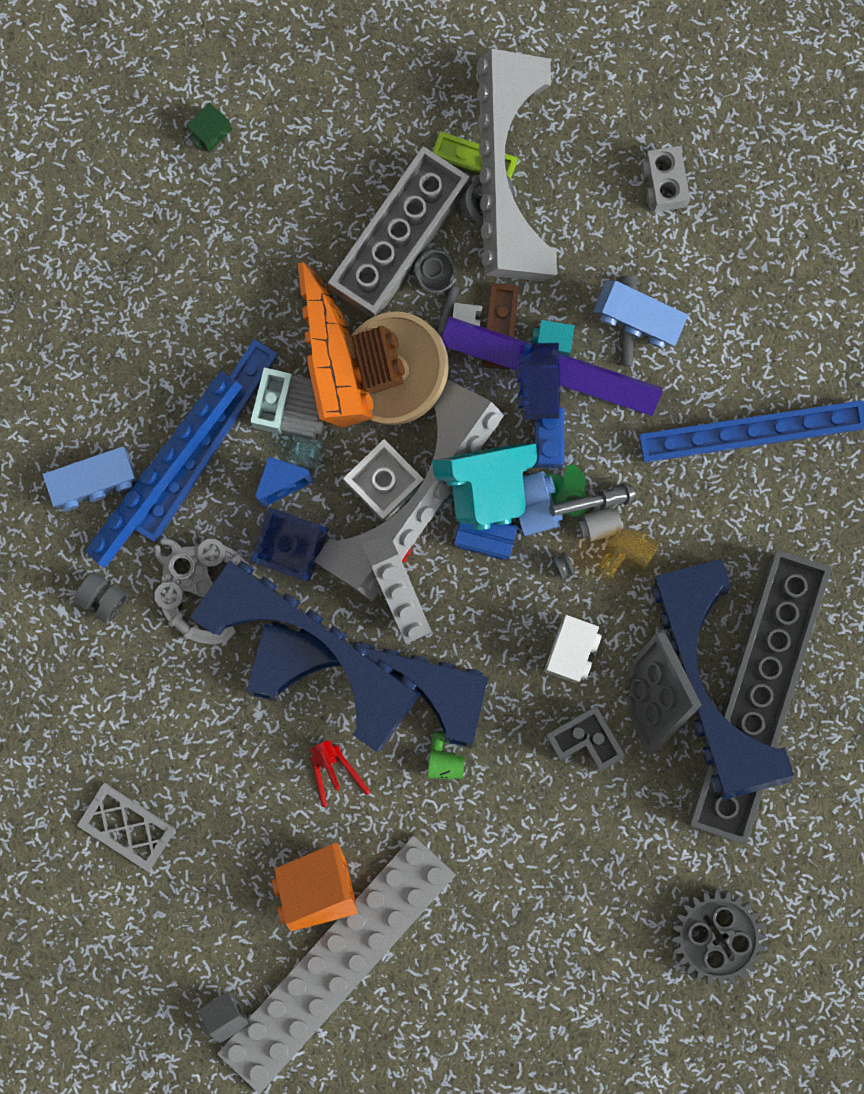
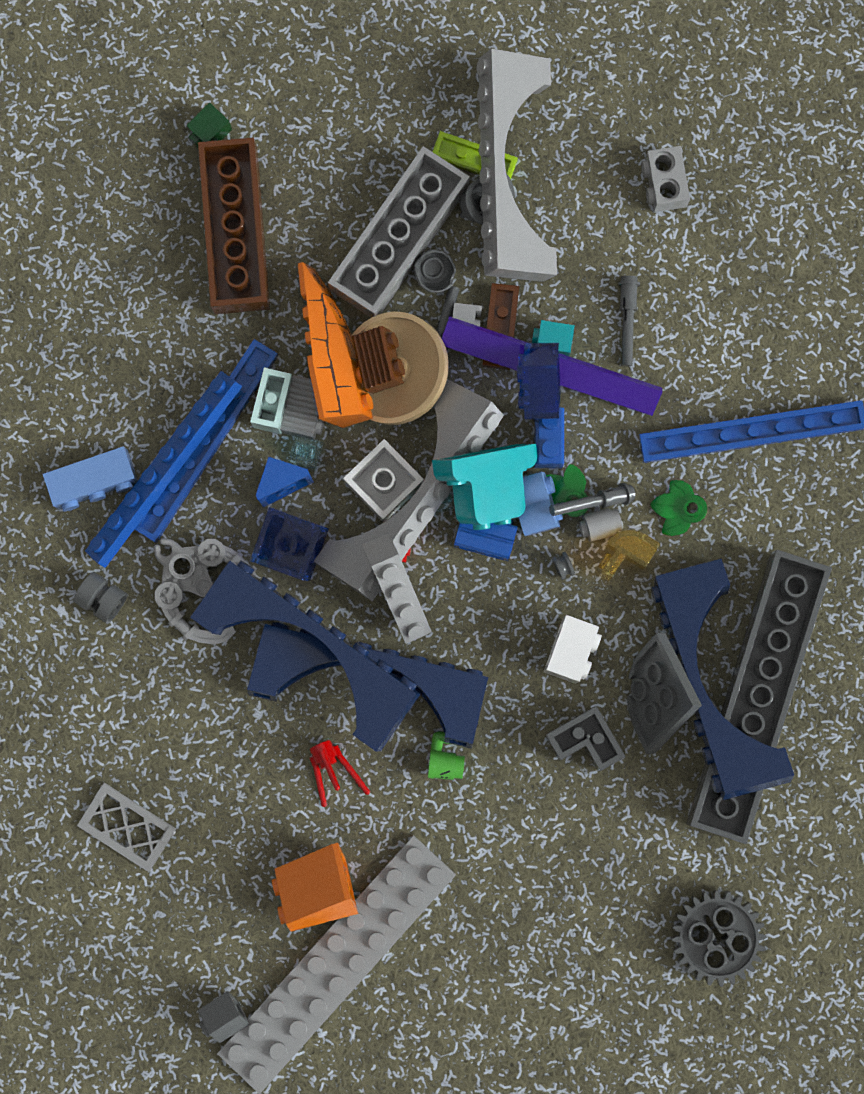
(233, 226): none -> reddish brown brick
(639, 314): medium blue brick -> none
(675, 508): none -> green plate

